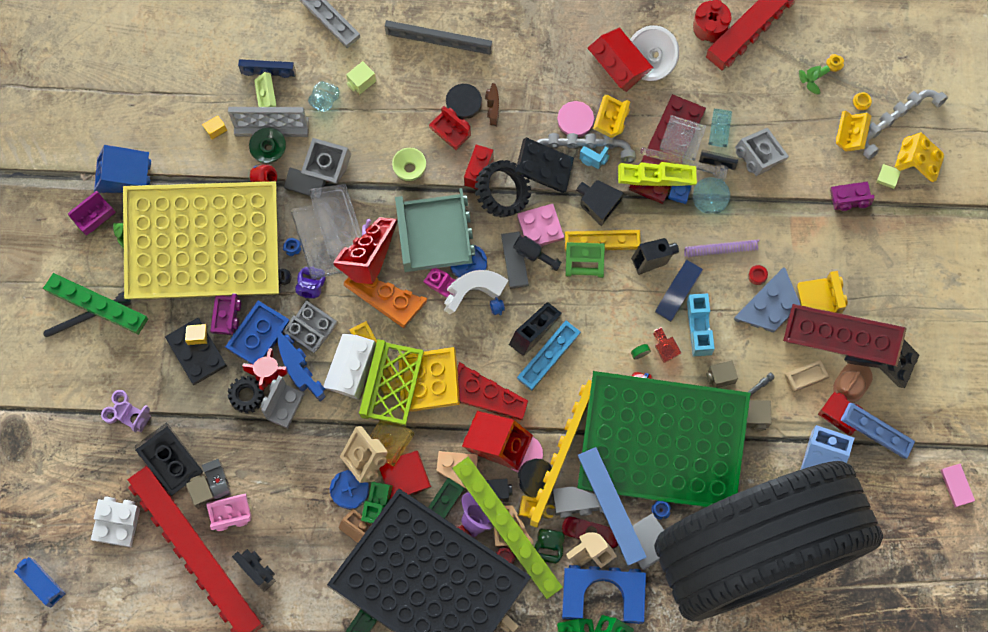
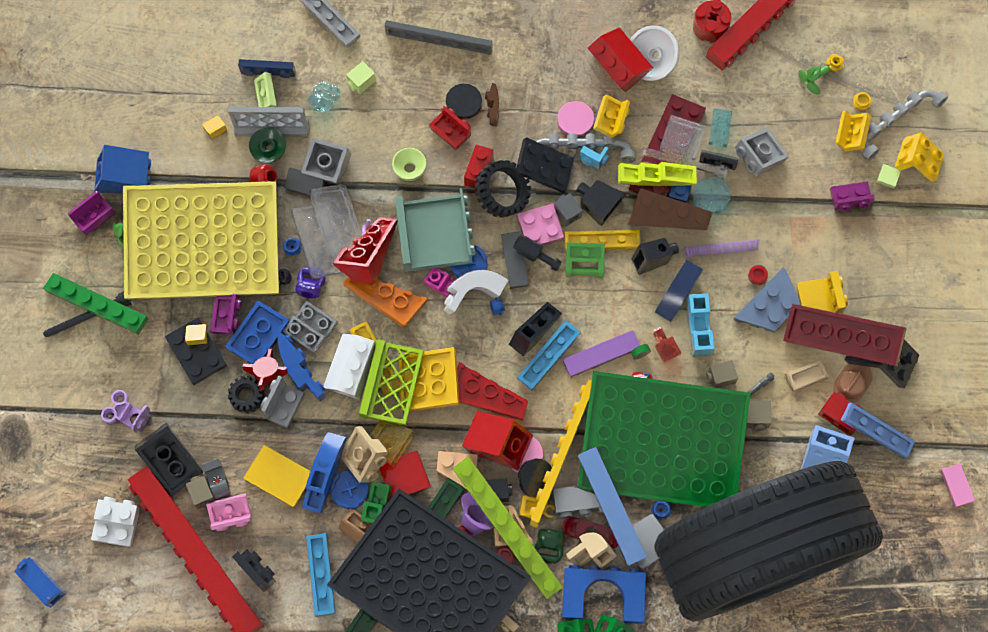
(278, 476): none -> yellow tile
(320, 574): none -> dark azure plate
(322, 472): none -> blue slope
(567, 209): none -> dark grey brick
(601, 353): none -> medium lavender tile
(661, 211): none -> reddish brown wedge

